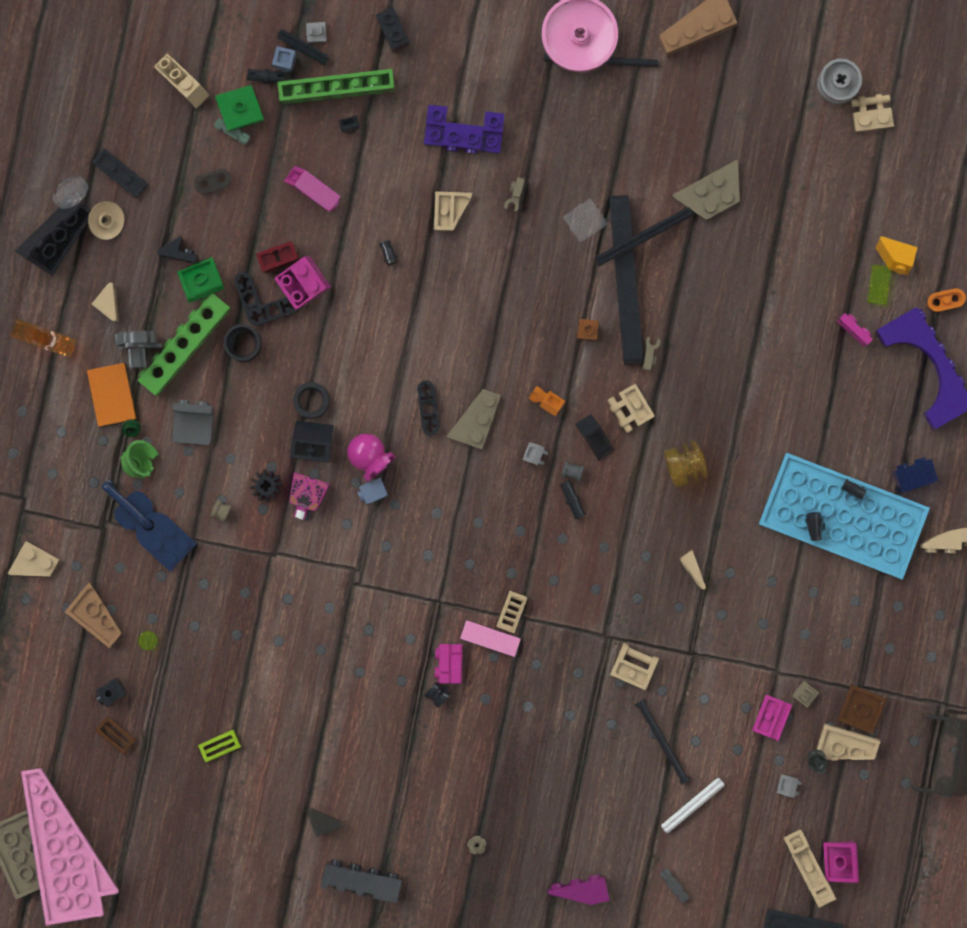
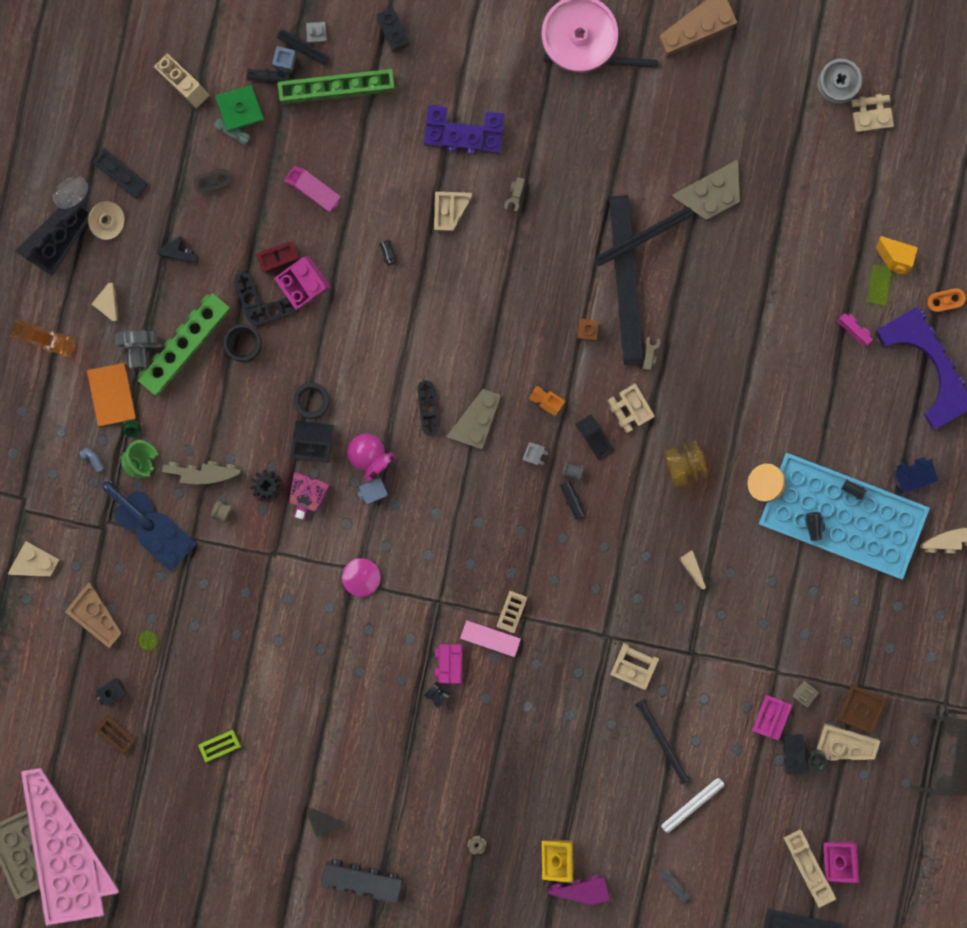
(93, 457): none -> sand blue arm
(192, 422): dark grey bracket -> none
(200, 280): green plate -> none
(209, 474): none -> dark tan slope
(349, 125): black slope -> none
(361, 577): none -> dark pink dish
(557, 861): none -> yellow slope
(585, 220): clear piece -> none
(766, 482): none -> light orange tile
(788, 786): light grey tile -> none
(794, 753): none -> black brick

